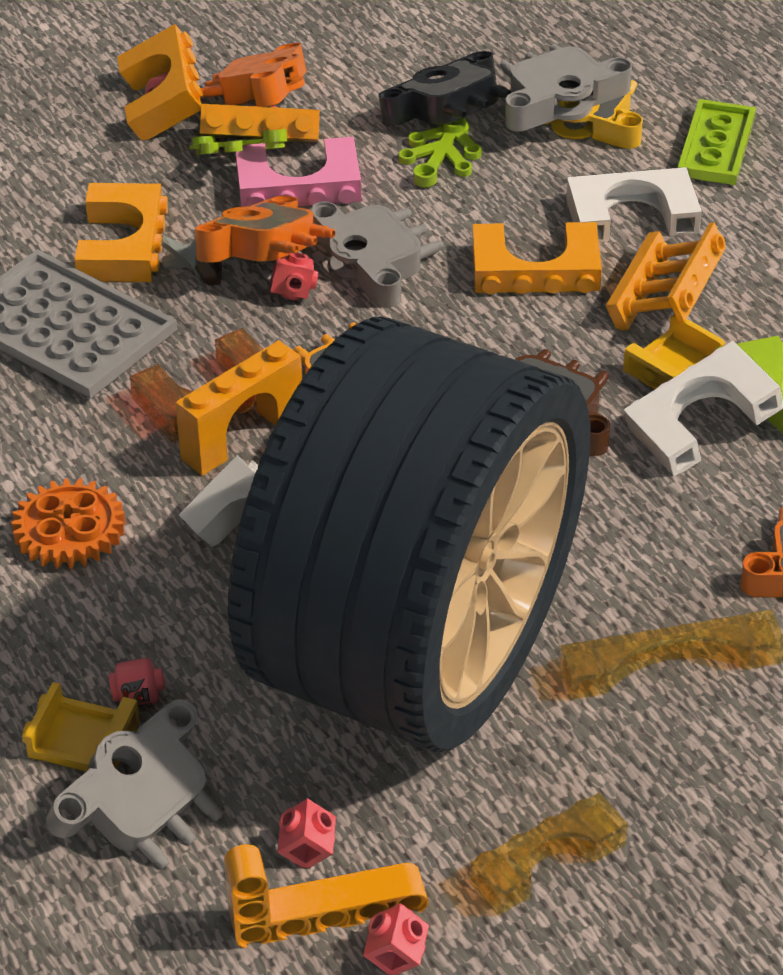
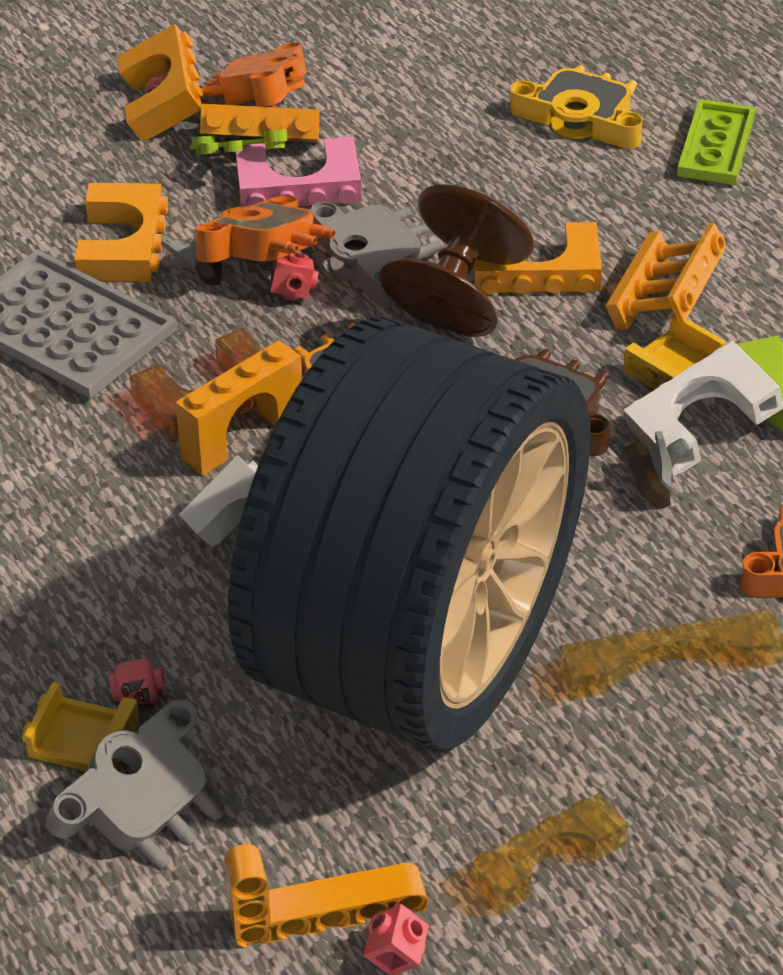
(68, 523): orange gear -> none
(306, 834): coral brick -> none
(426, 174): lime plant -> none
(465, 89): black piece -> none
(473, 230): none -> reddish brown piece
(557, 76): light grey piece -> none
(654, 468): none -> piece
(664, 189): white arch -> none

